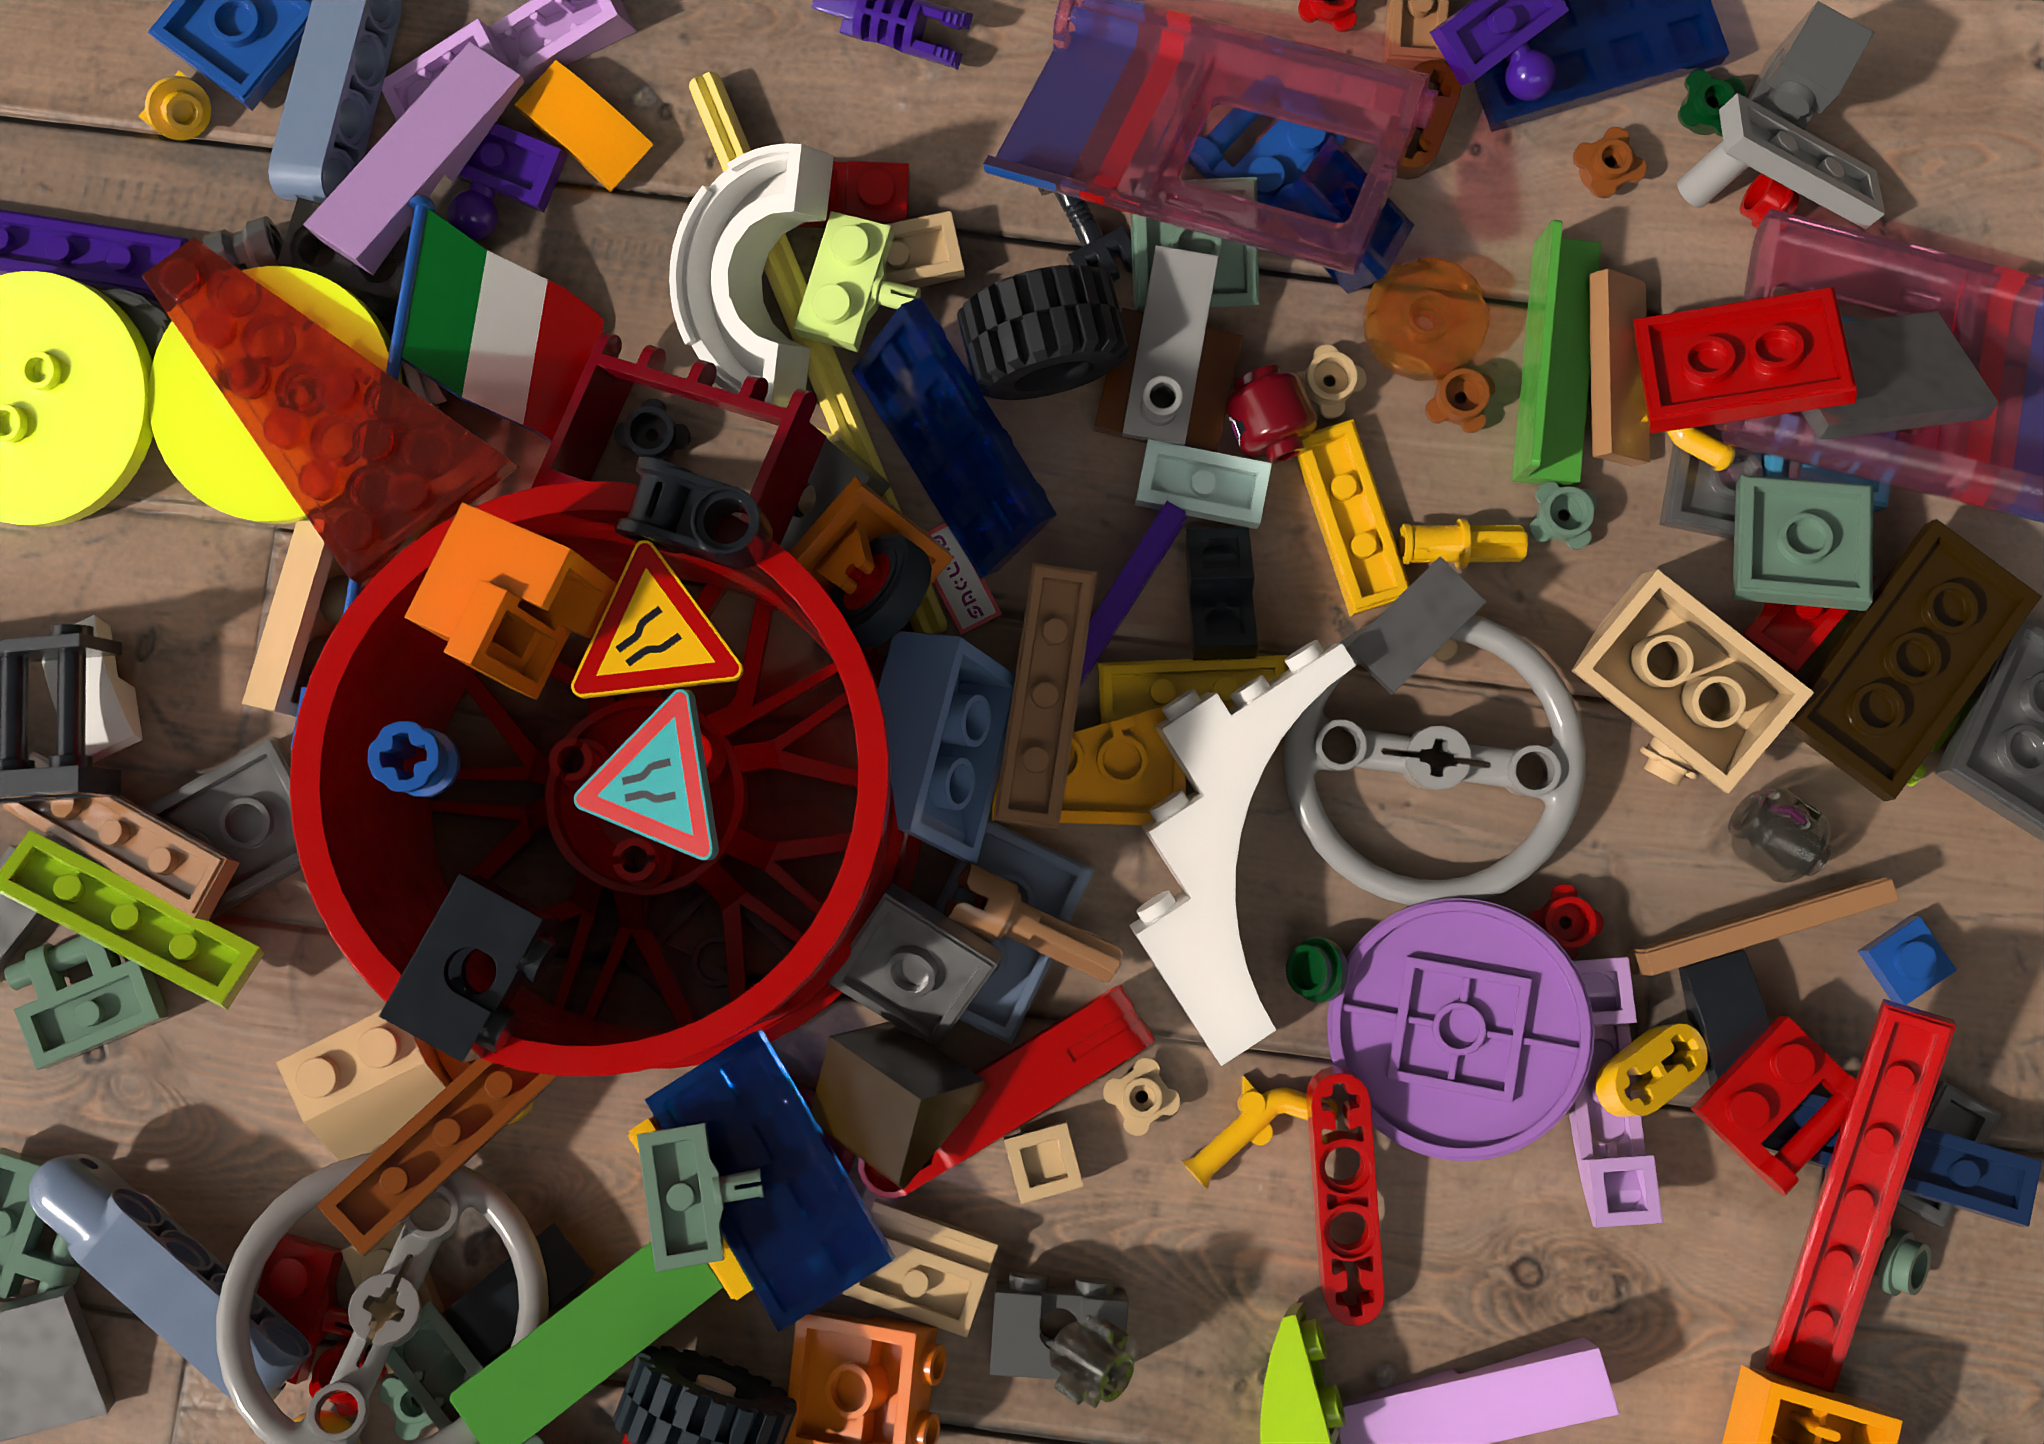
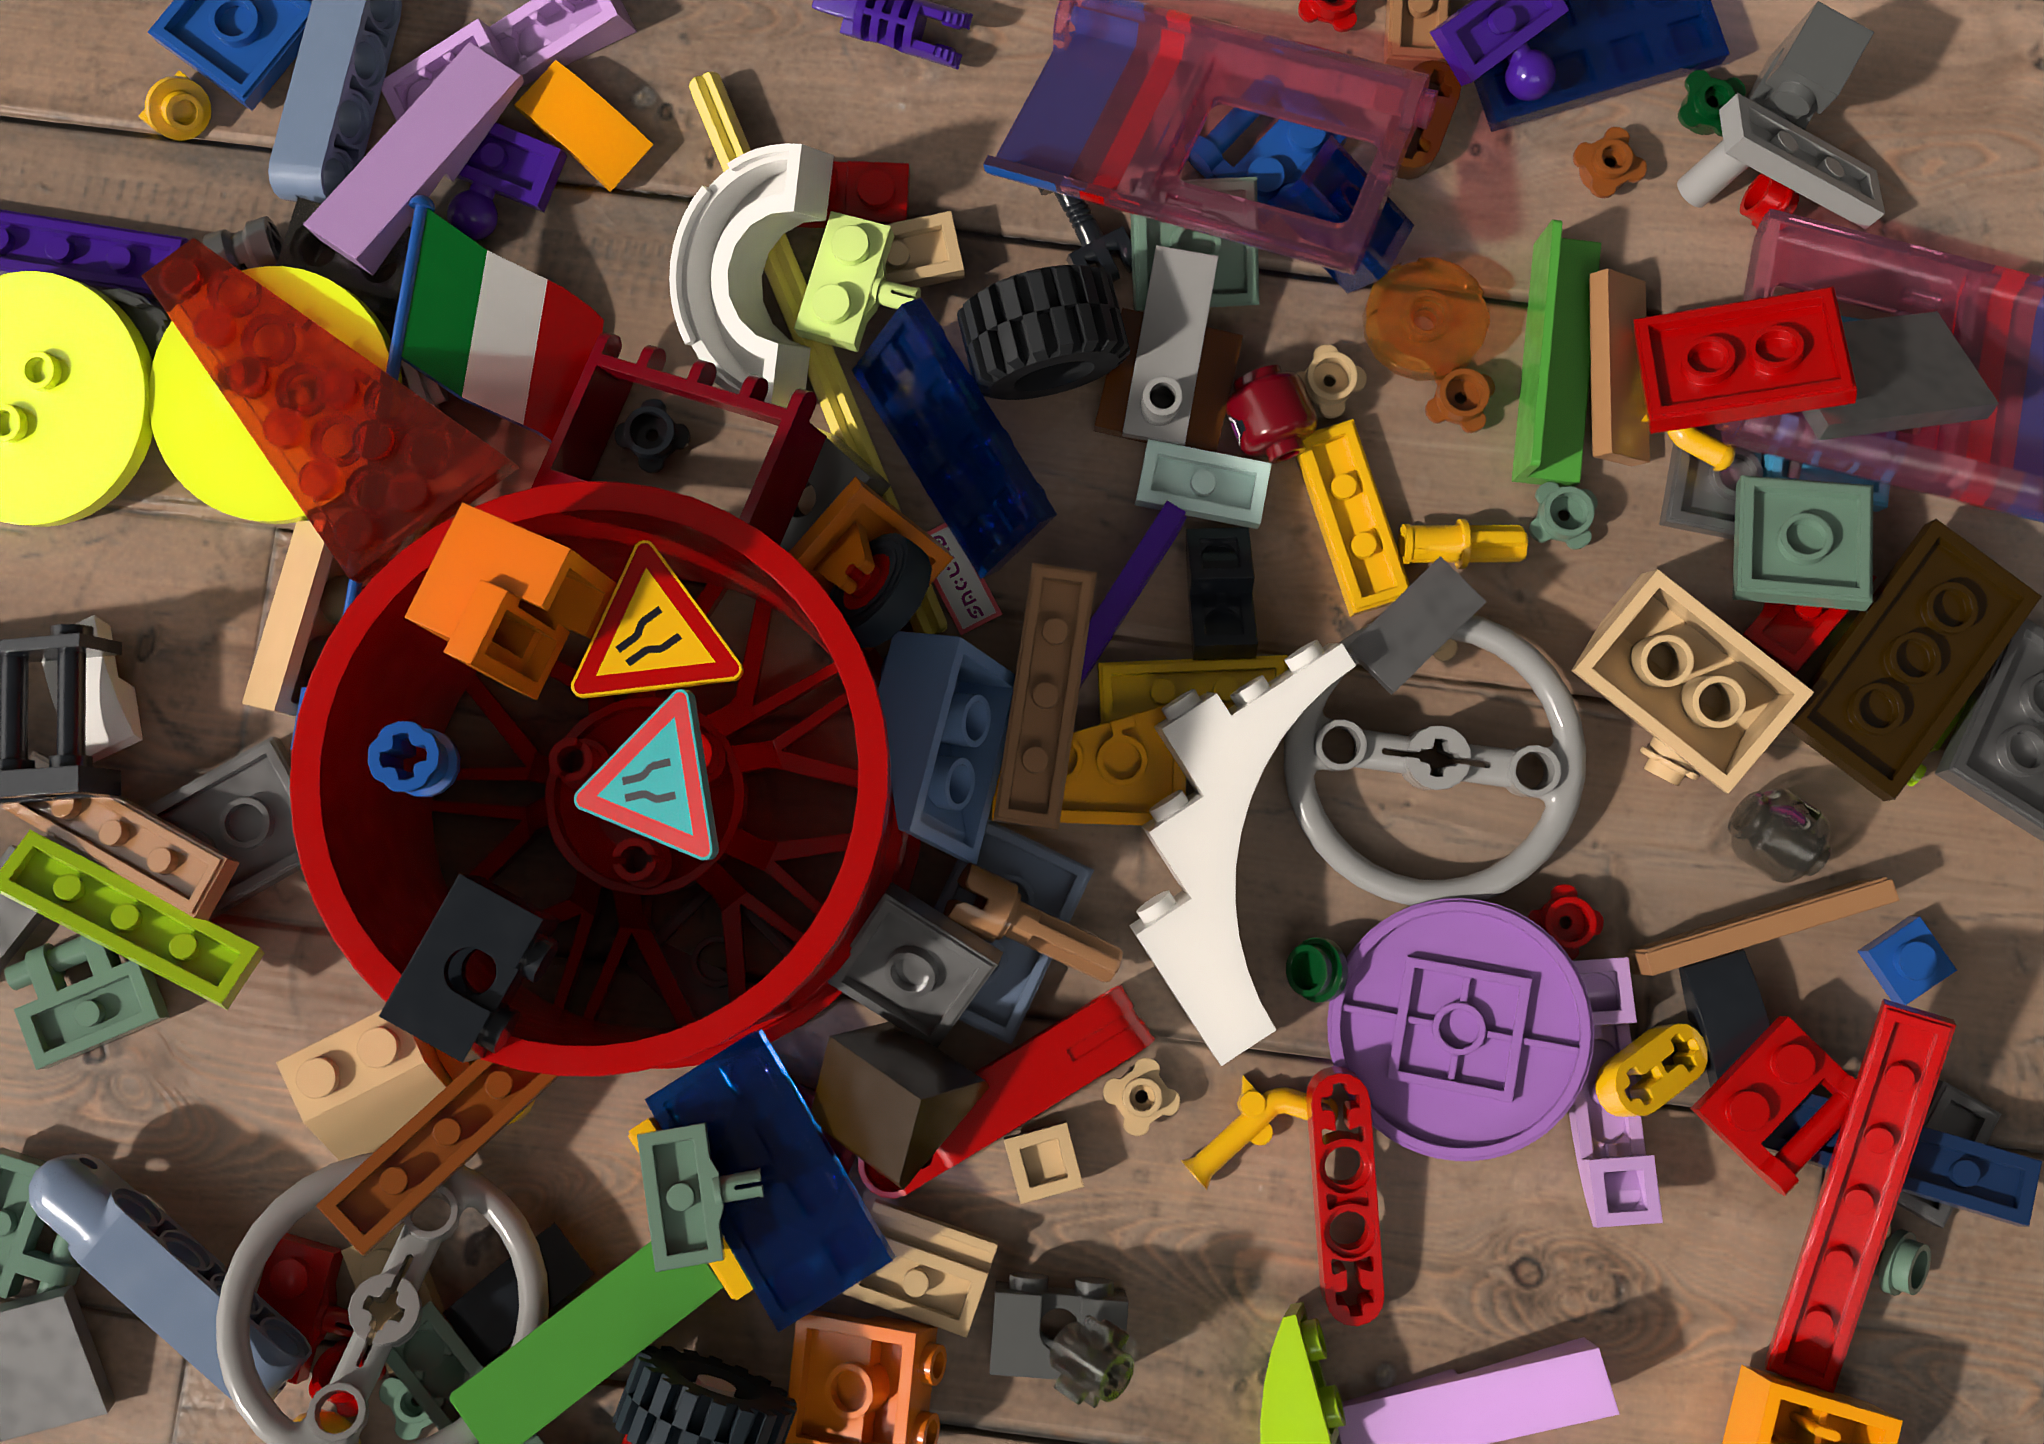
(682, 513): black piece -> none

